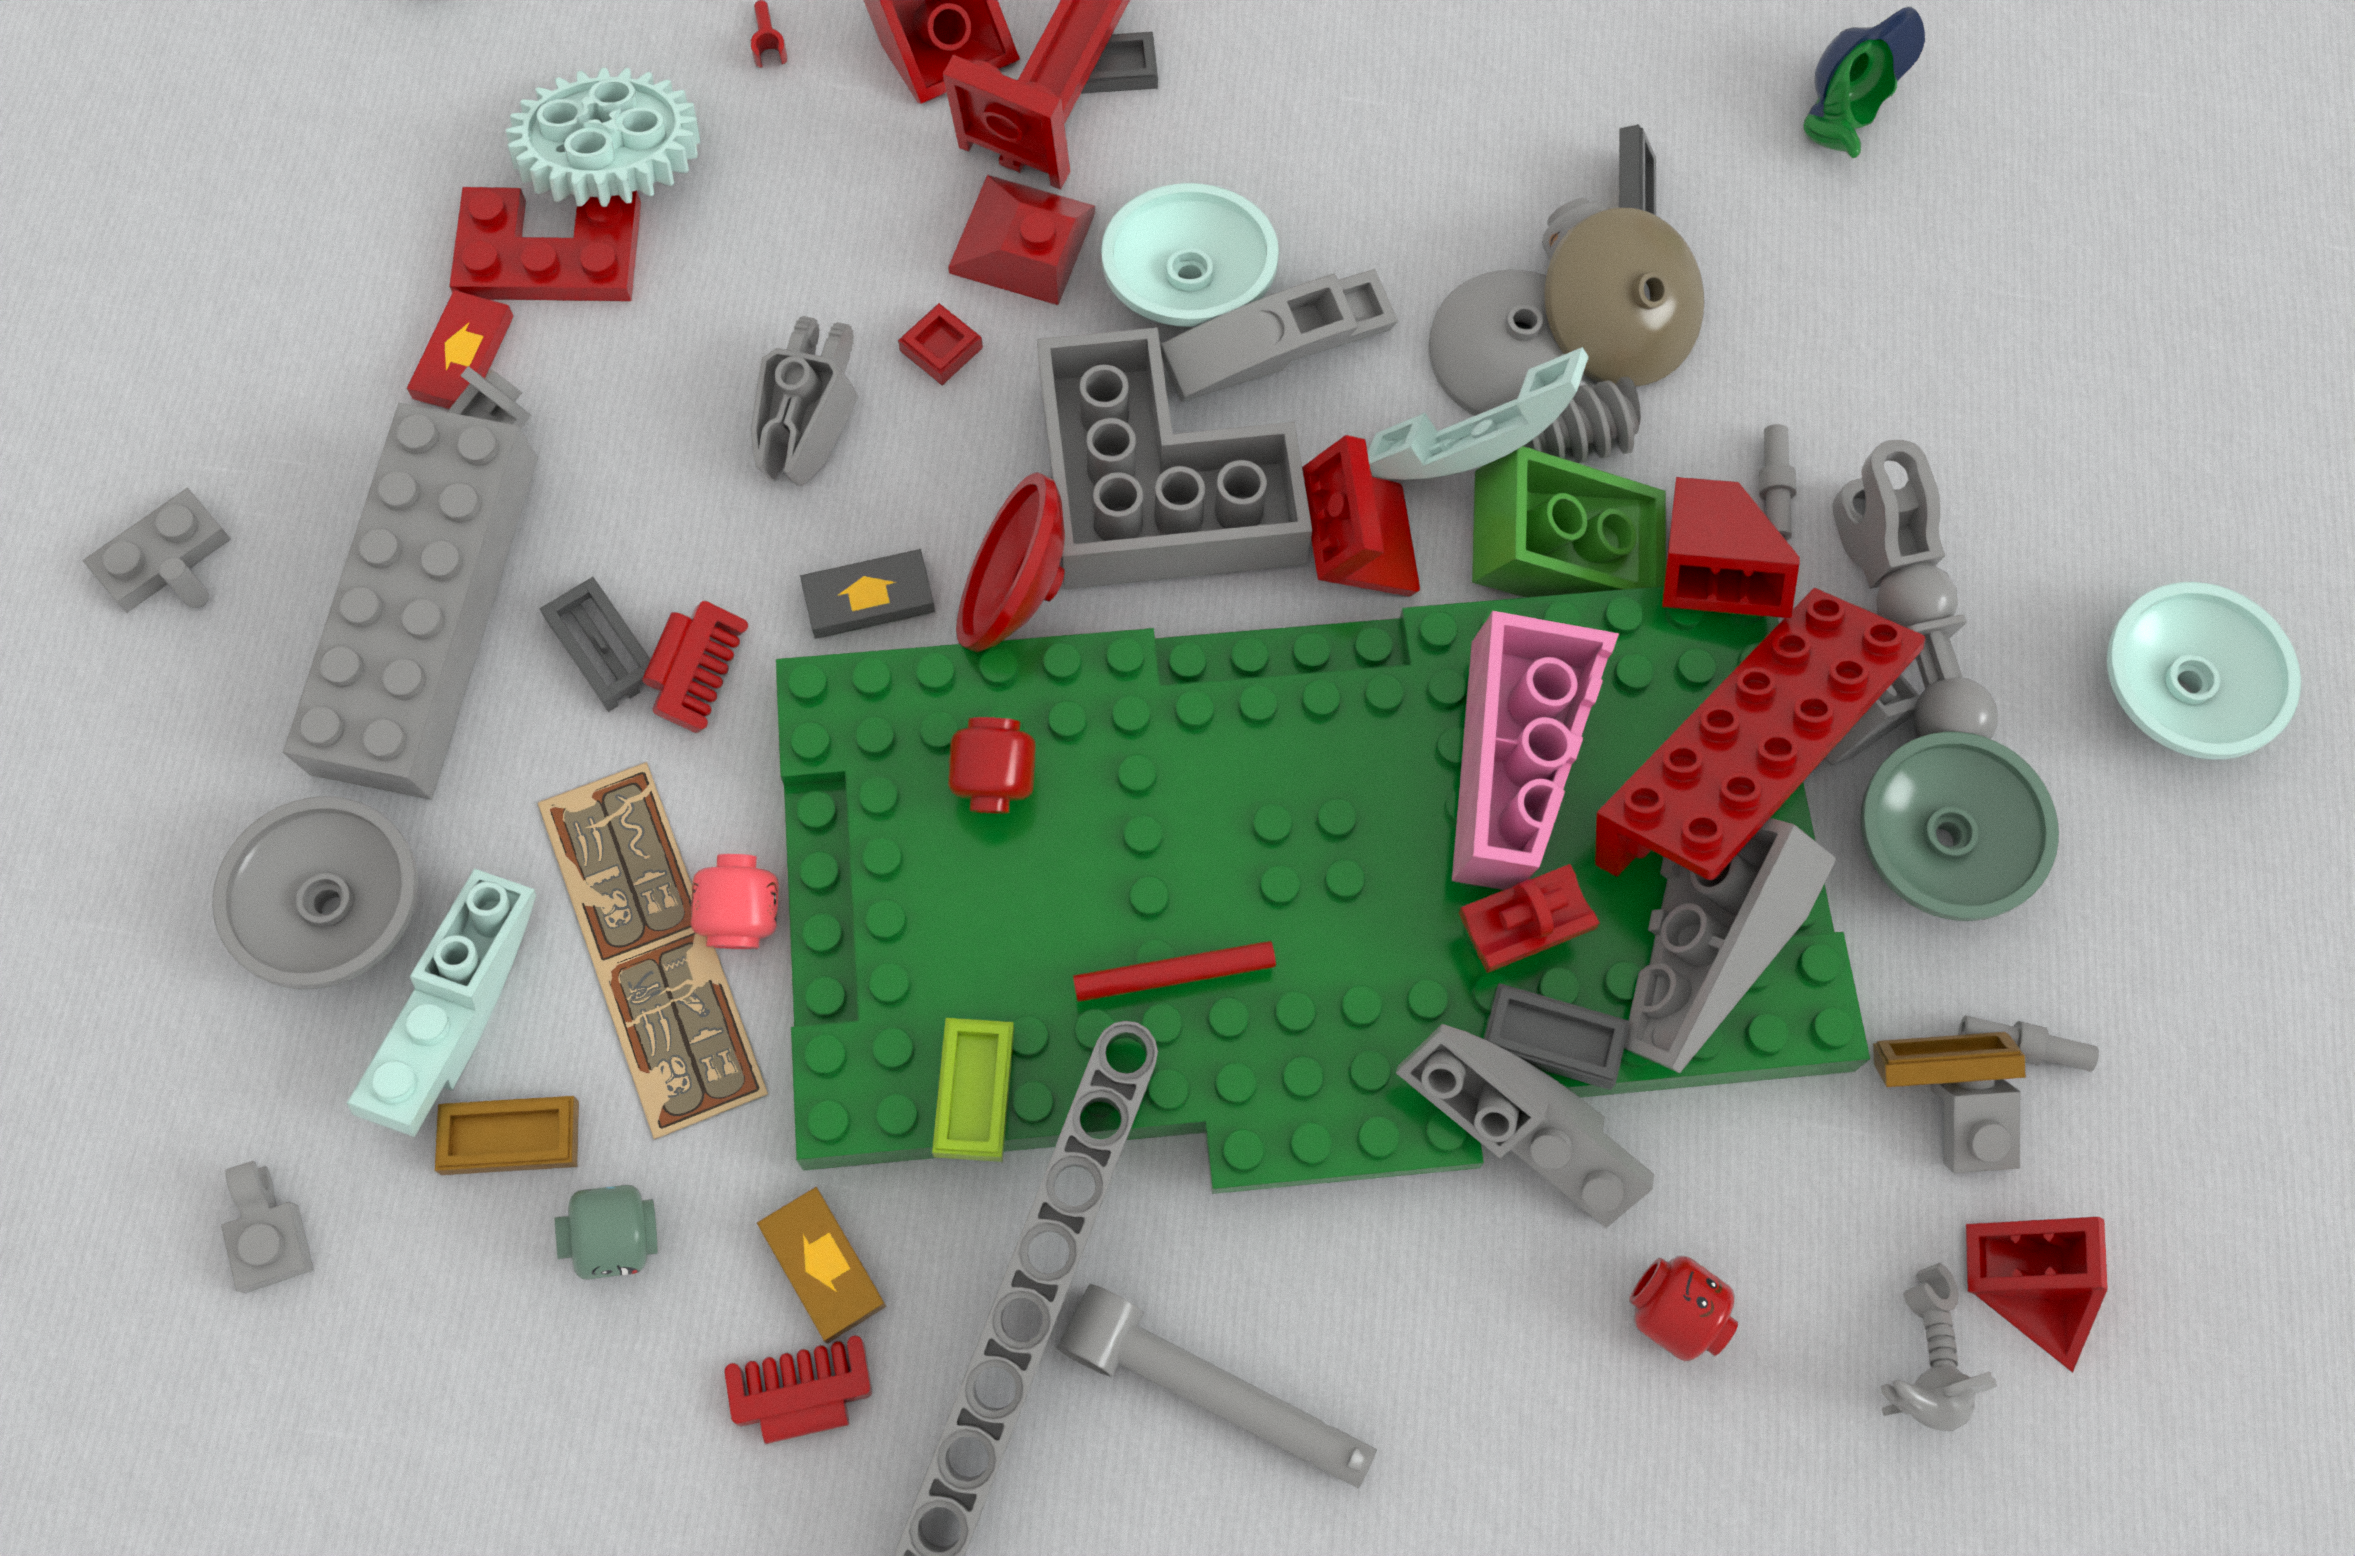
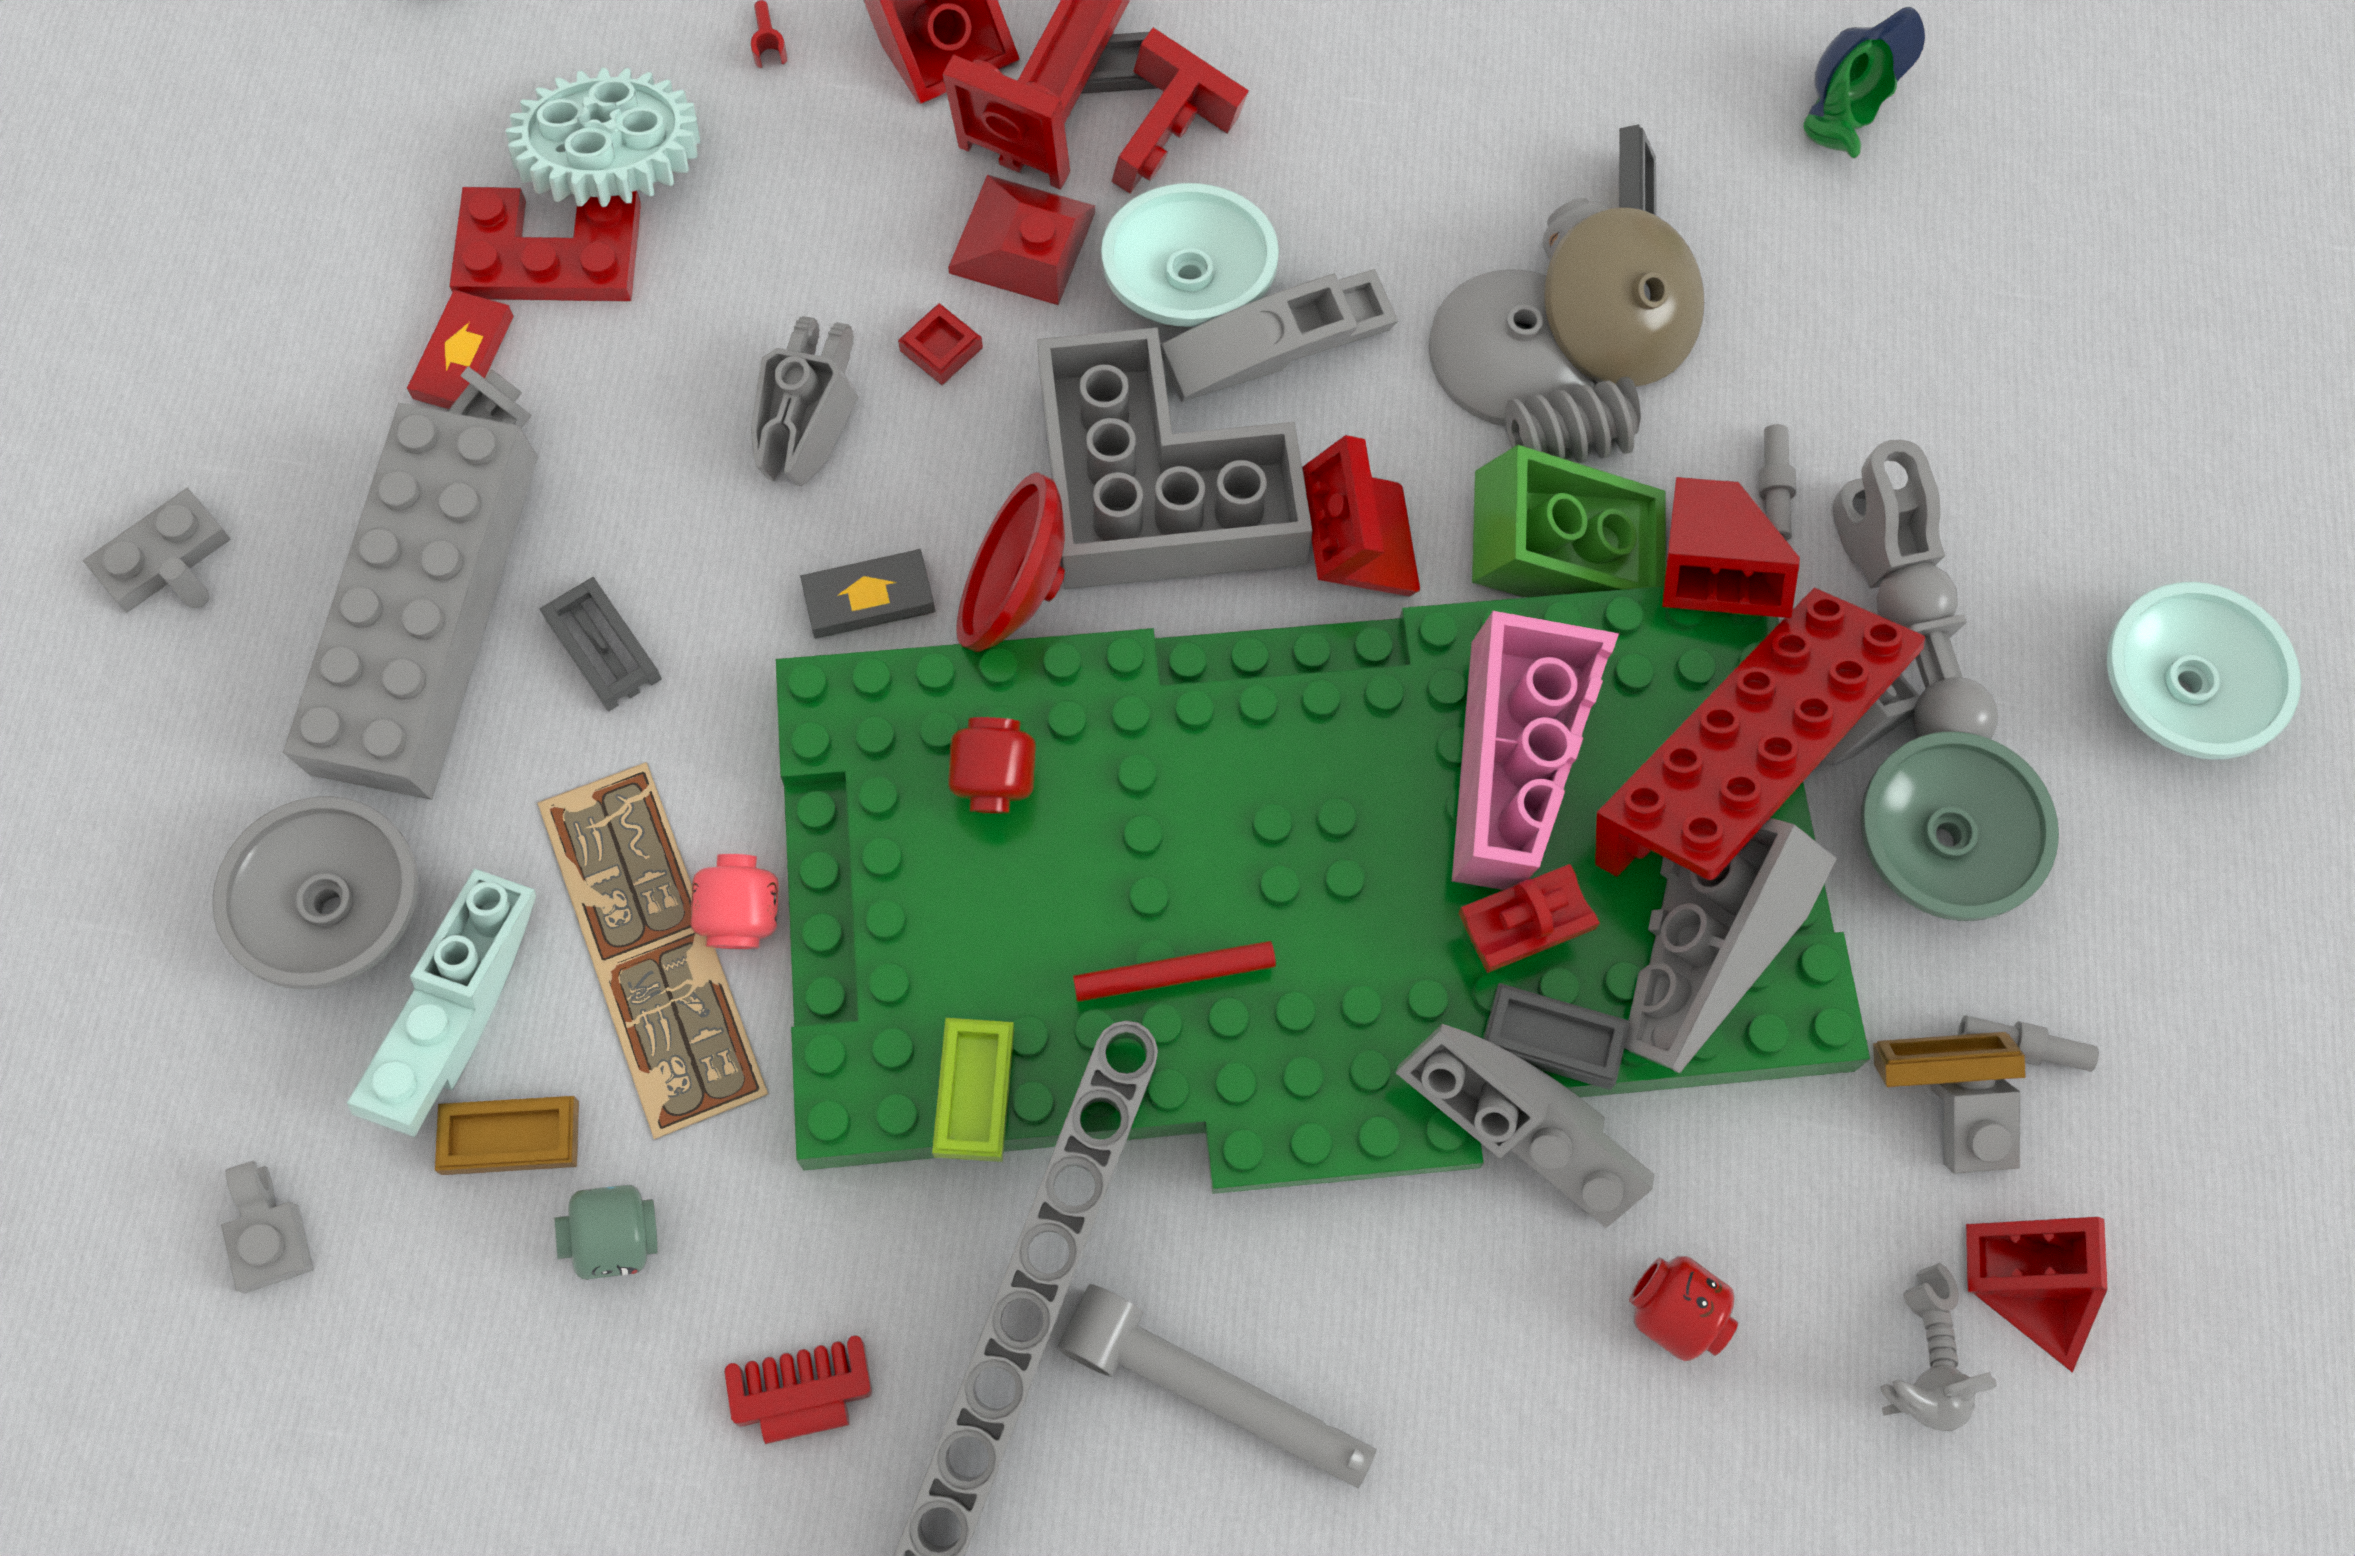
(677, 662): red piece -> none
(821, 1265): pearl gold tile -> none
(1188, 89): none -> red bracket
(1421, 452): light aqua slope -> none

